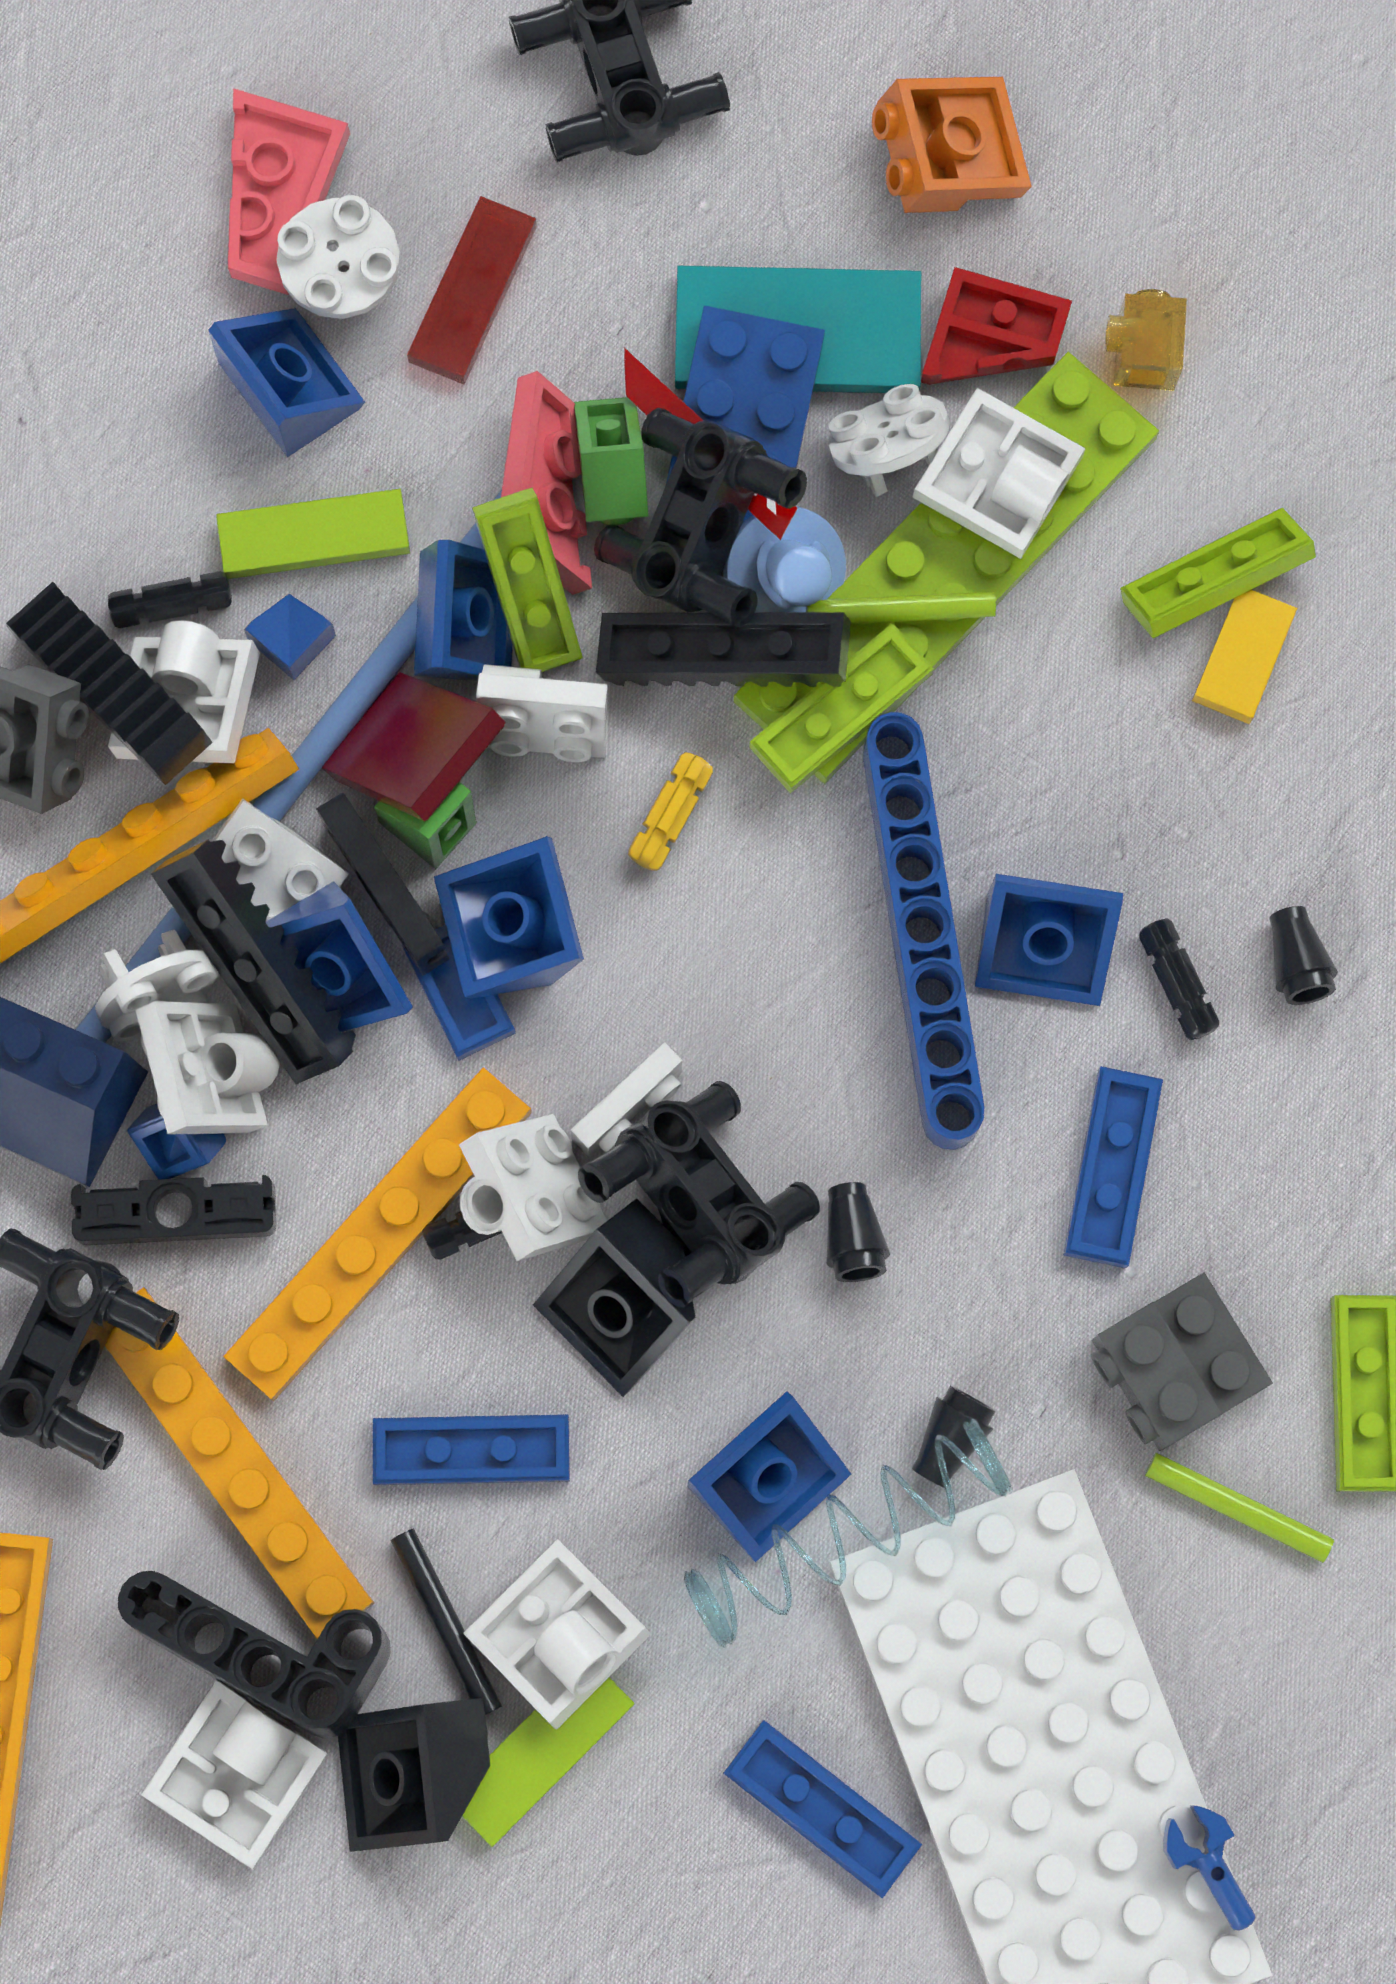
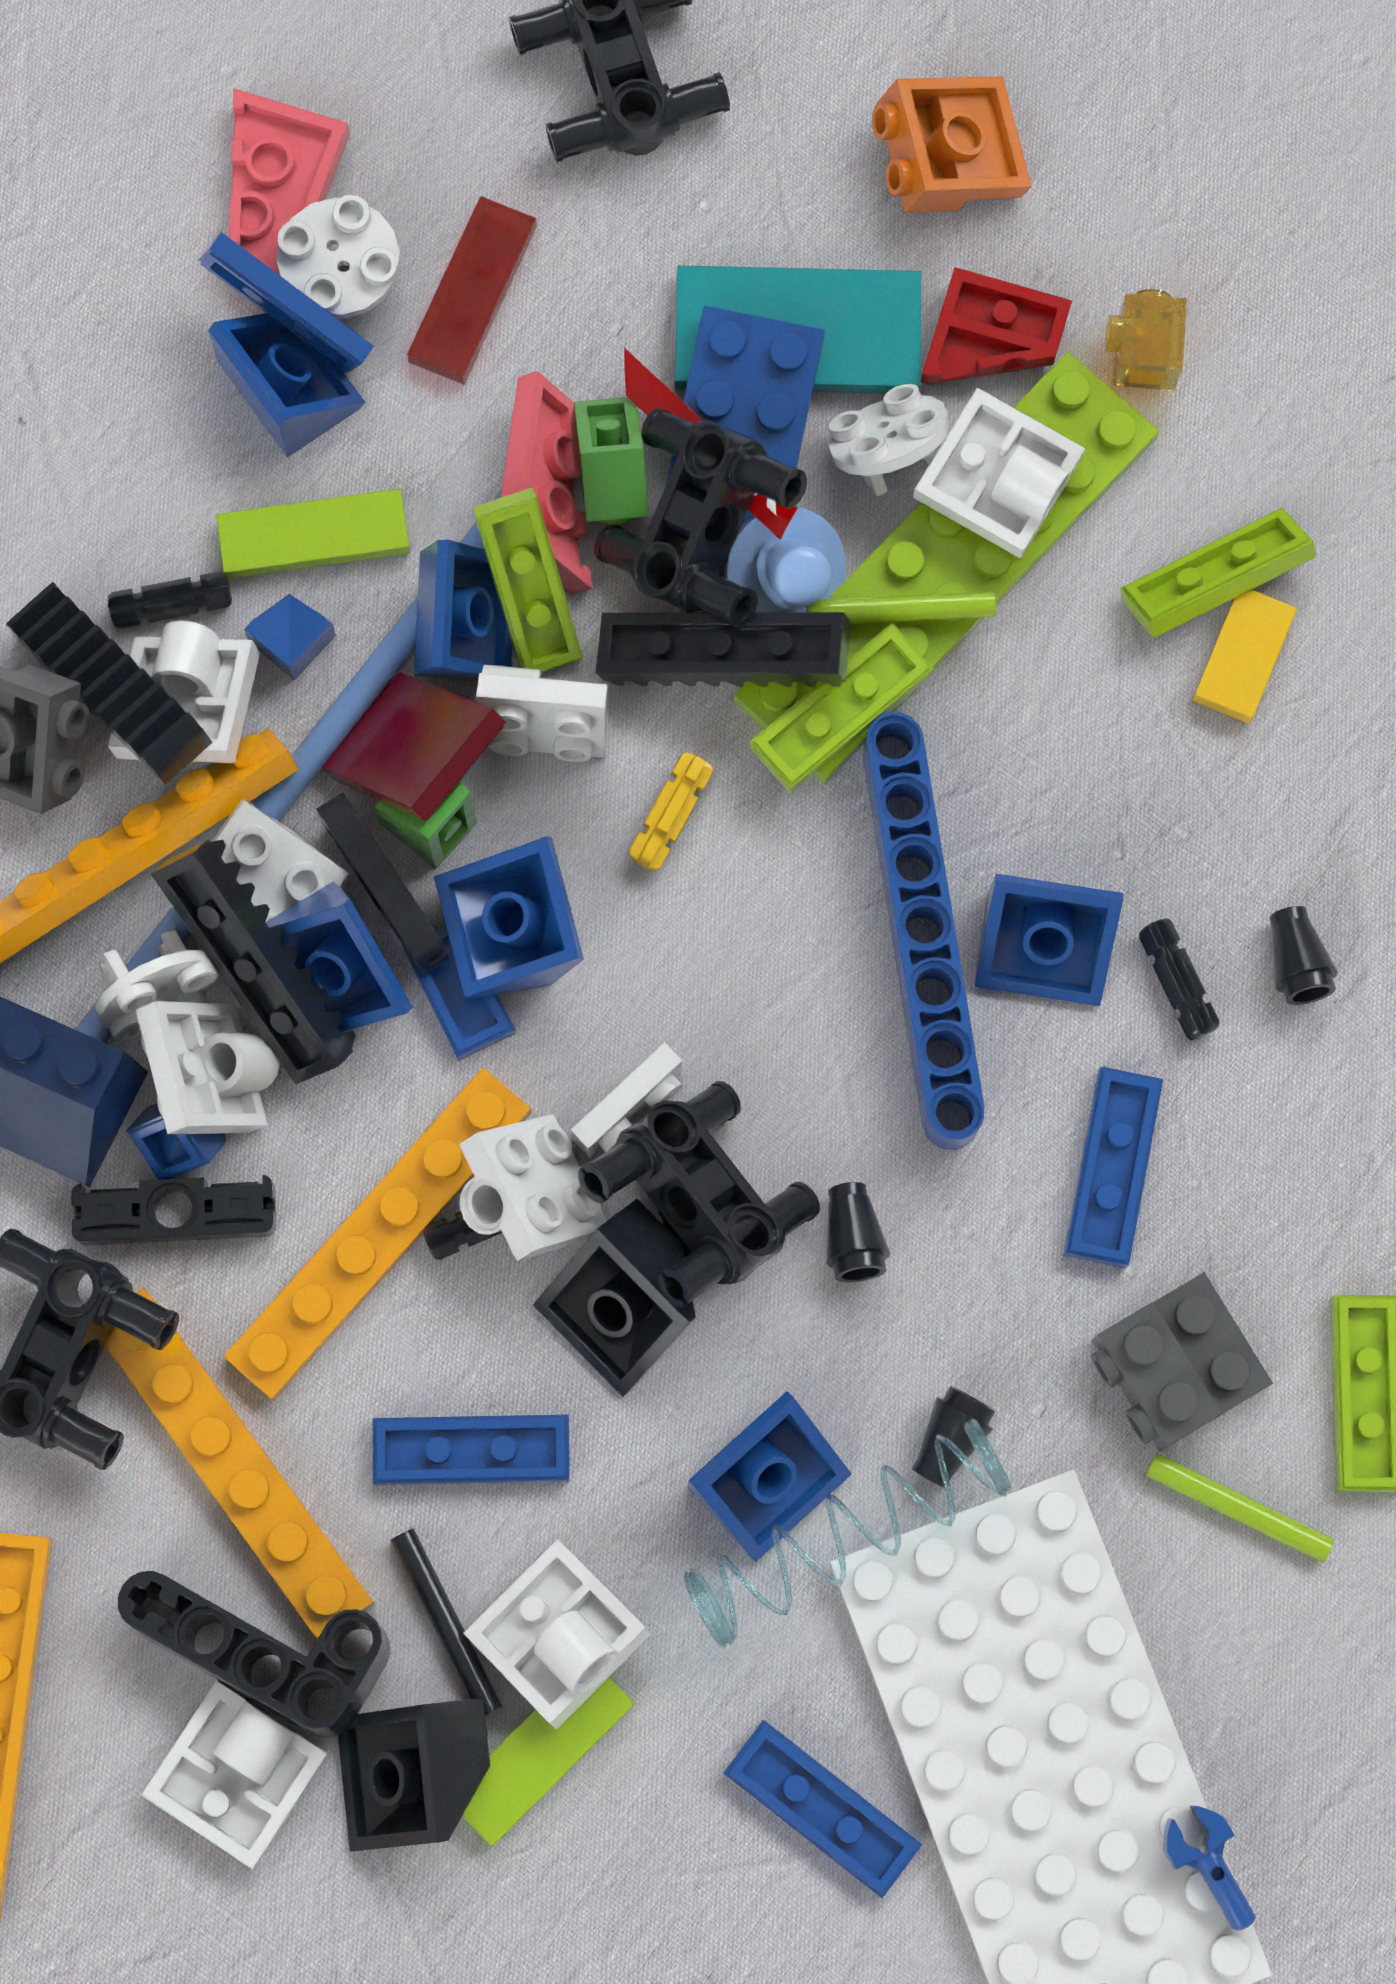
(285, 303): none -> blue tile

